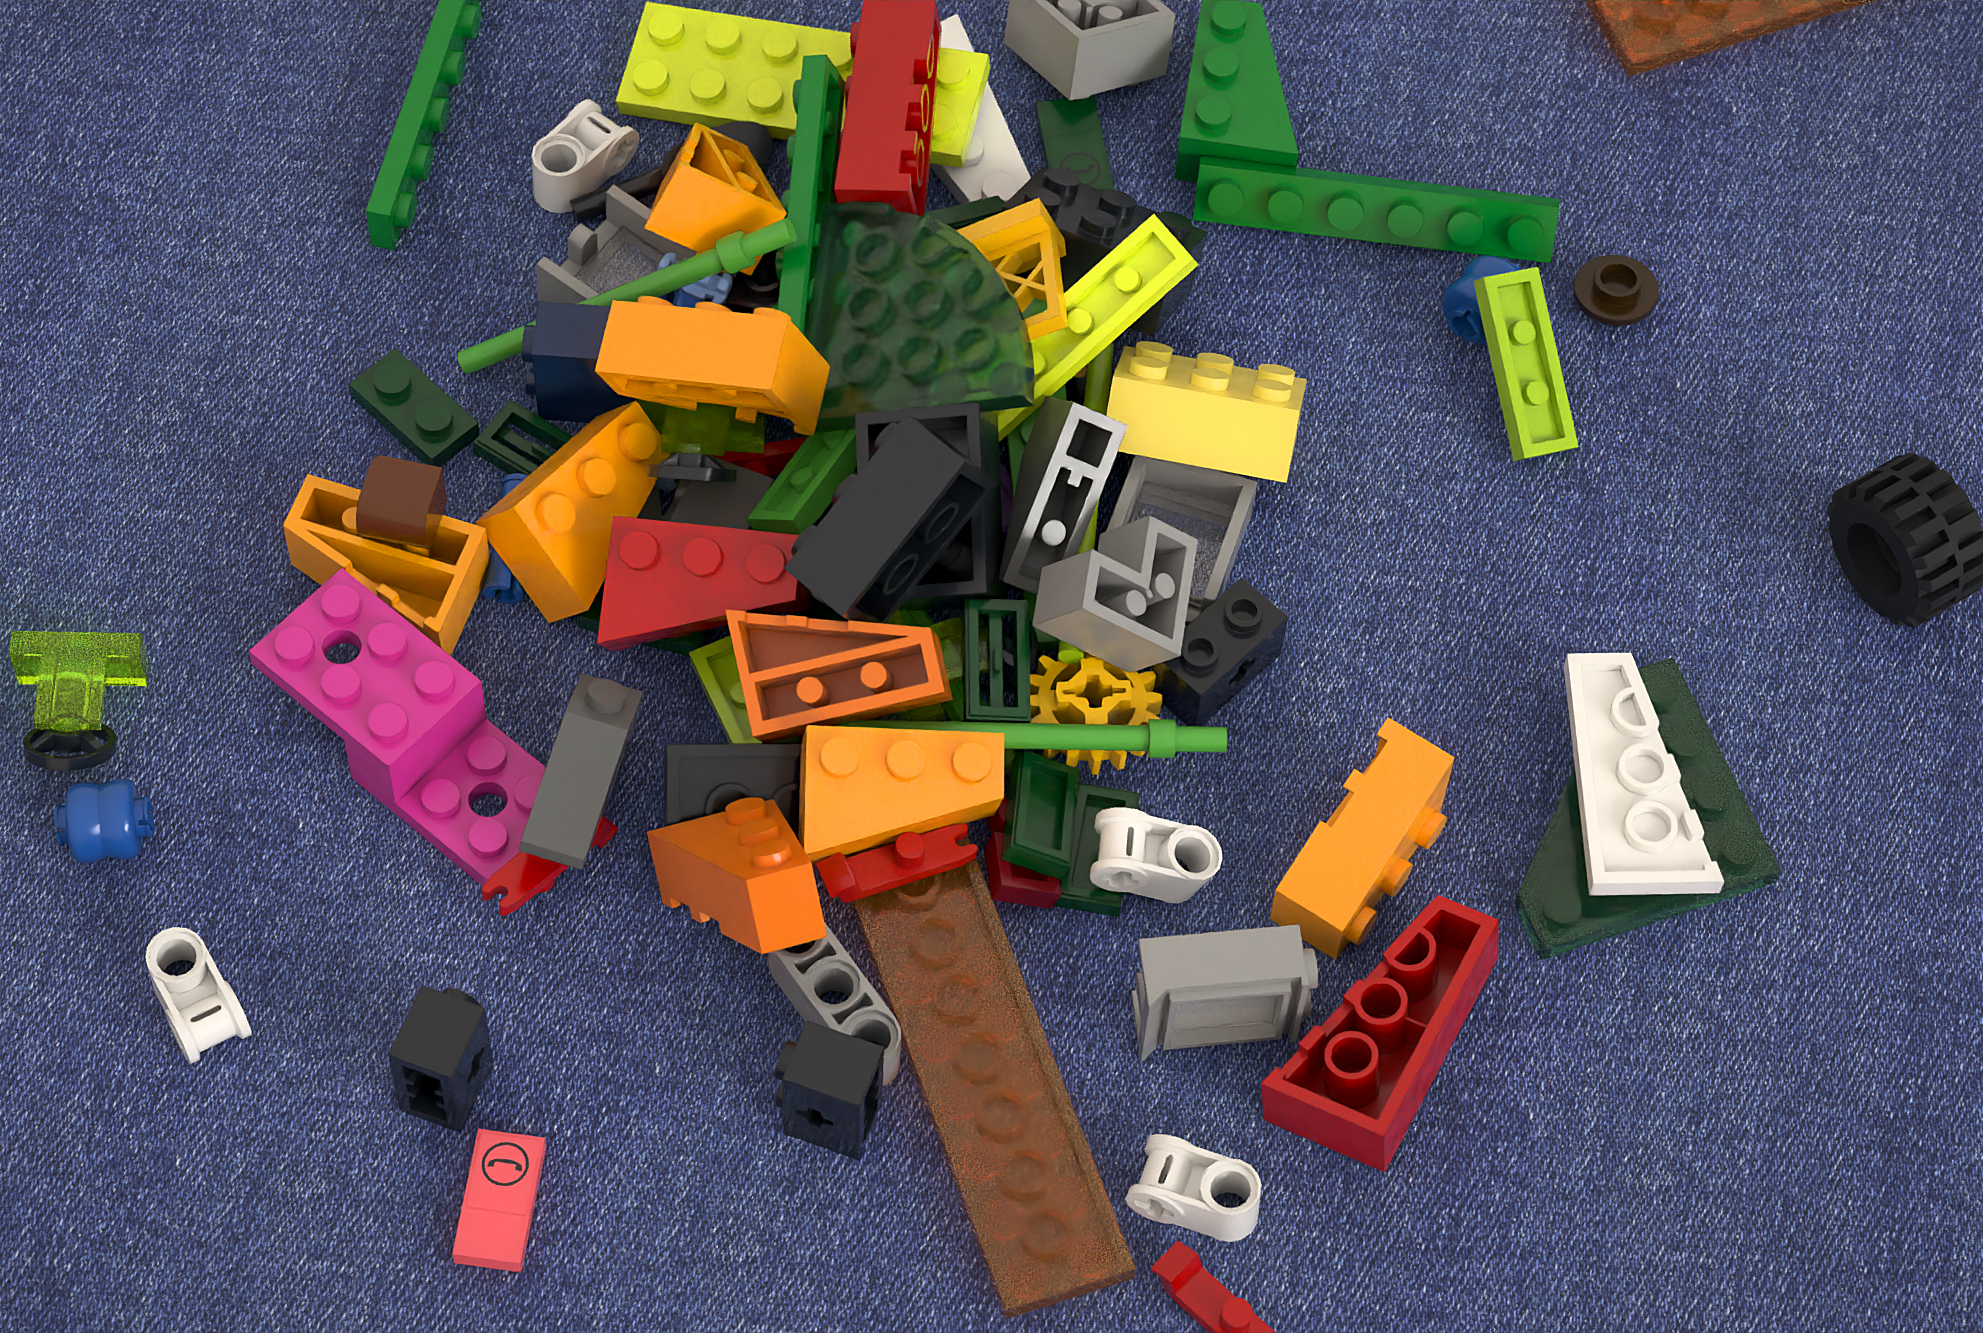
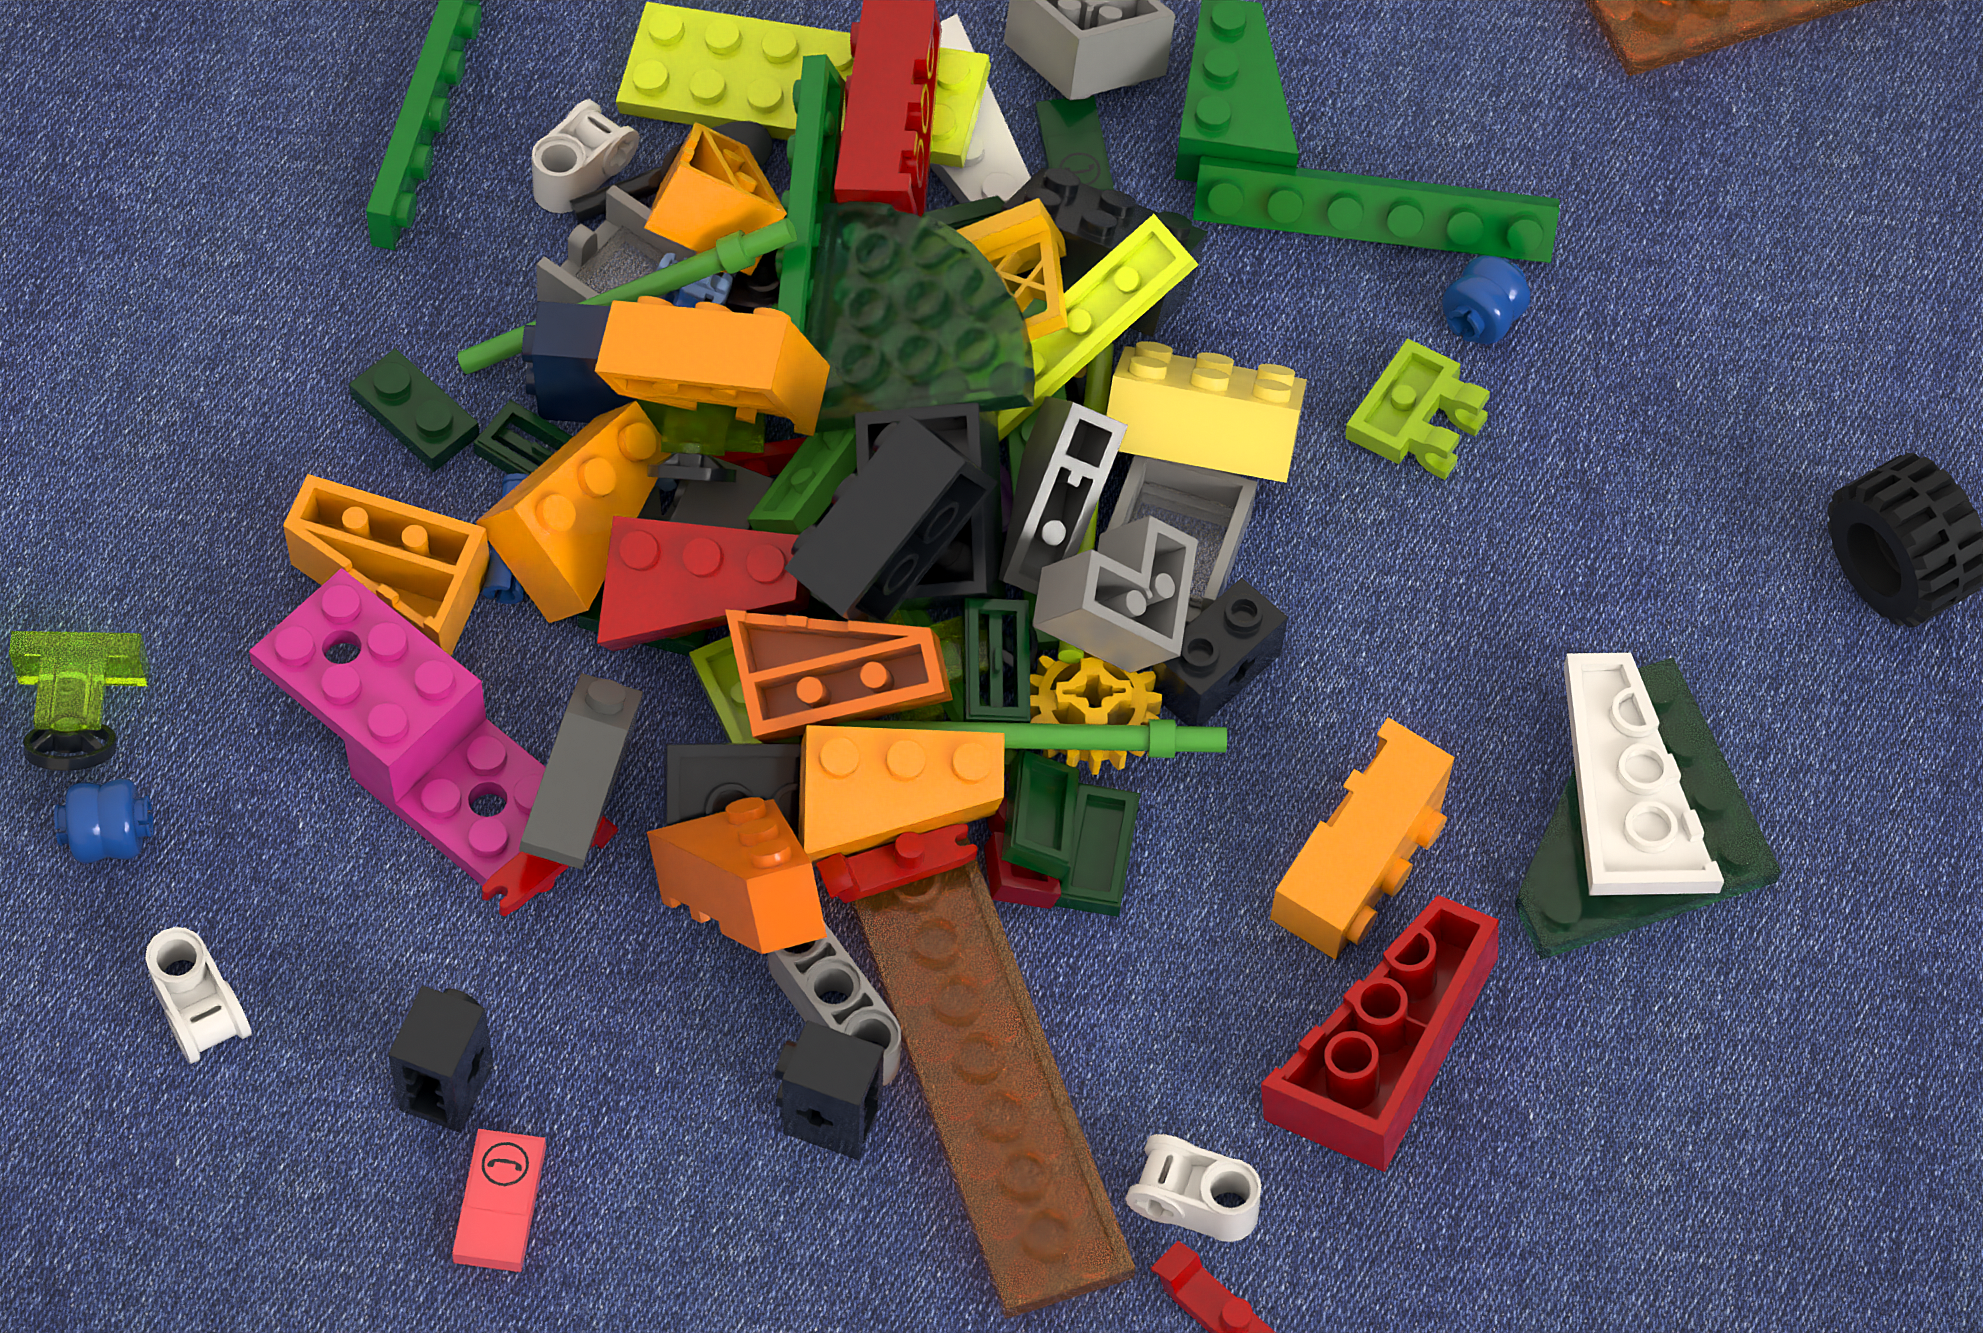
(401, 502): reddish brown piece -> none
(1141, 851): white piece -> none
(1222, 988): light grey window -> none
(1403, 401): none -> lime plate
(1525, 363): lime plate -> none
(1616, 290): dark brown piece -> none

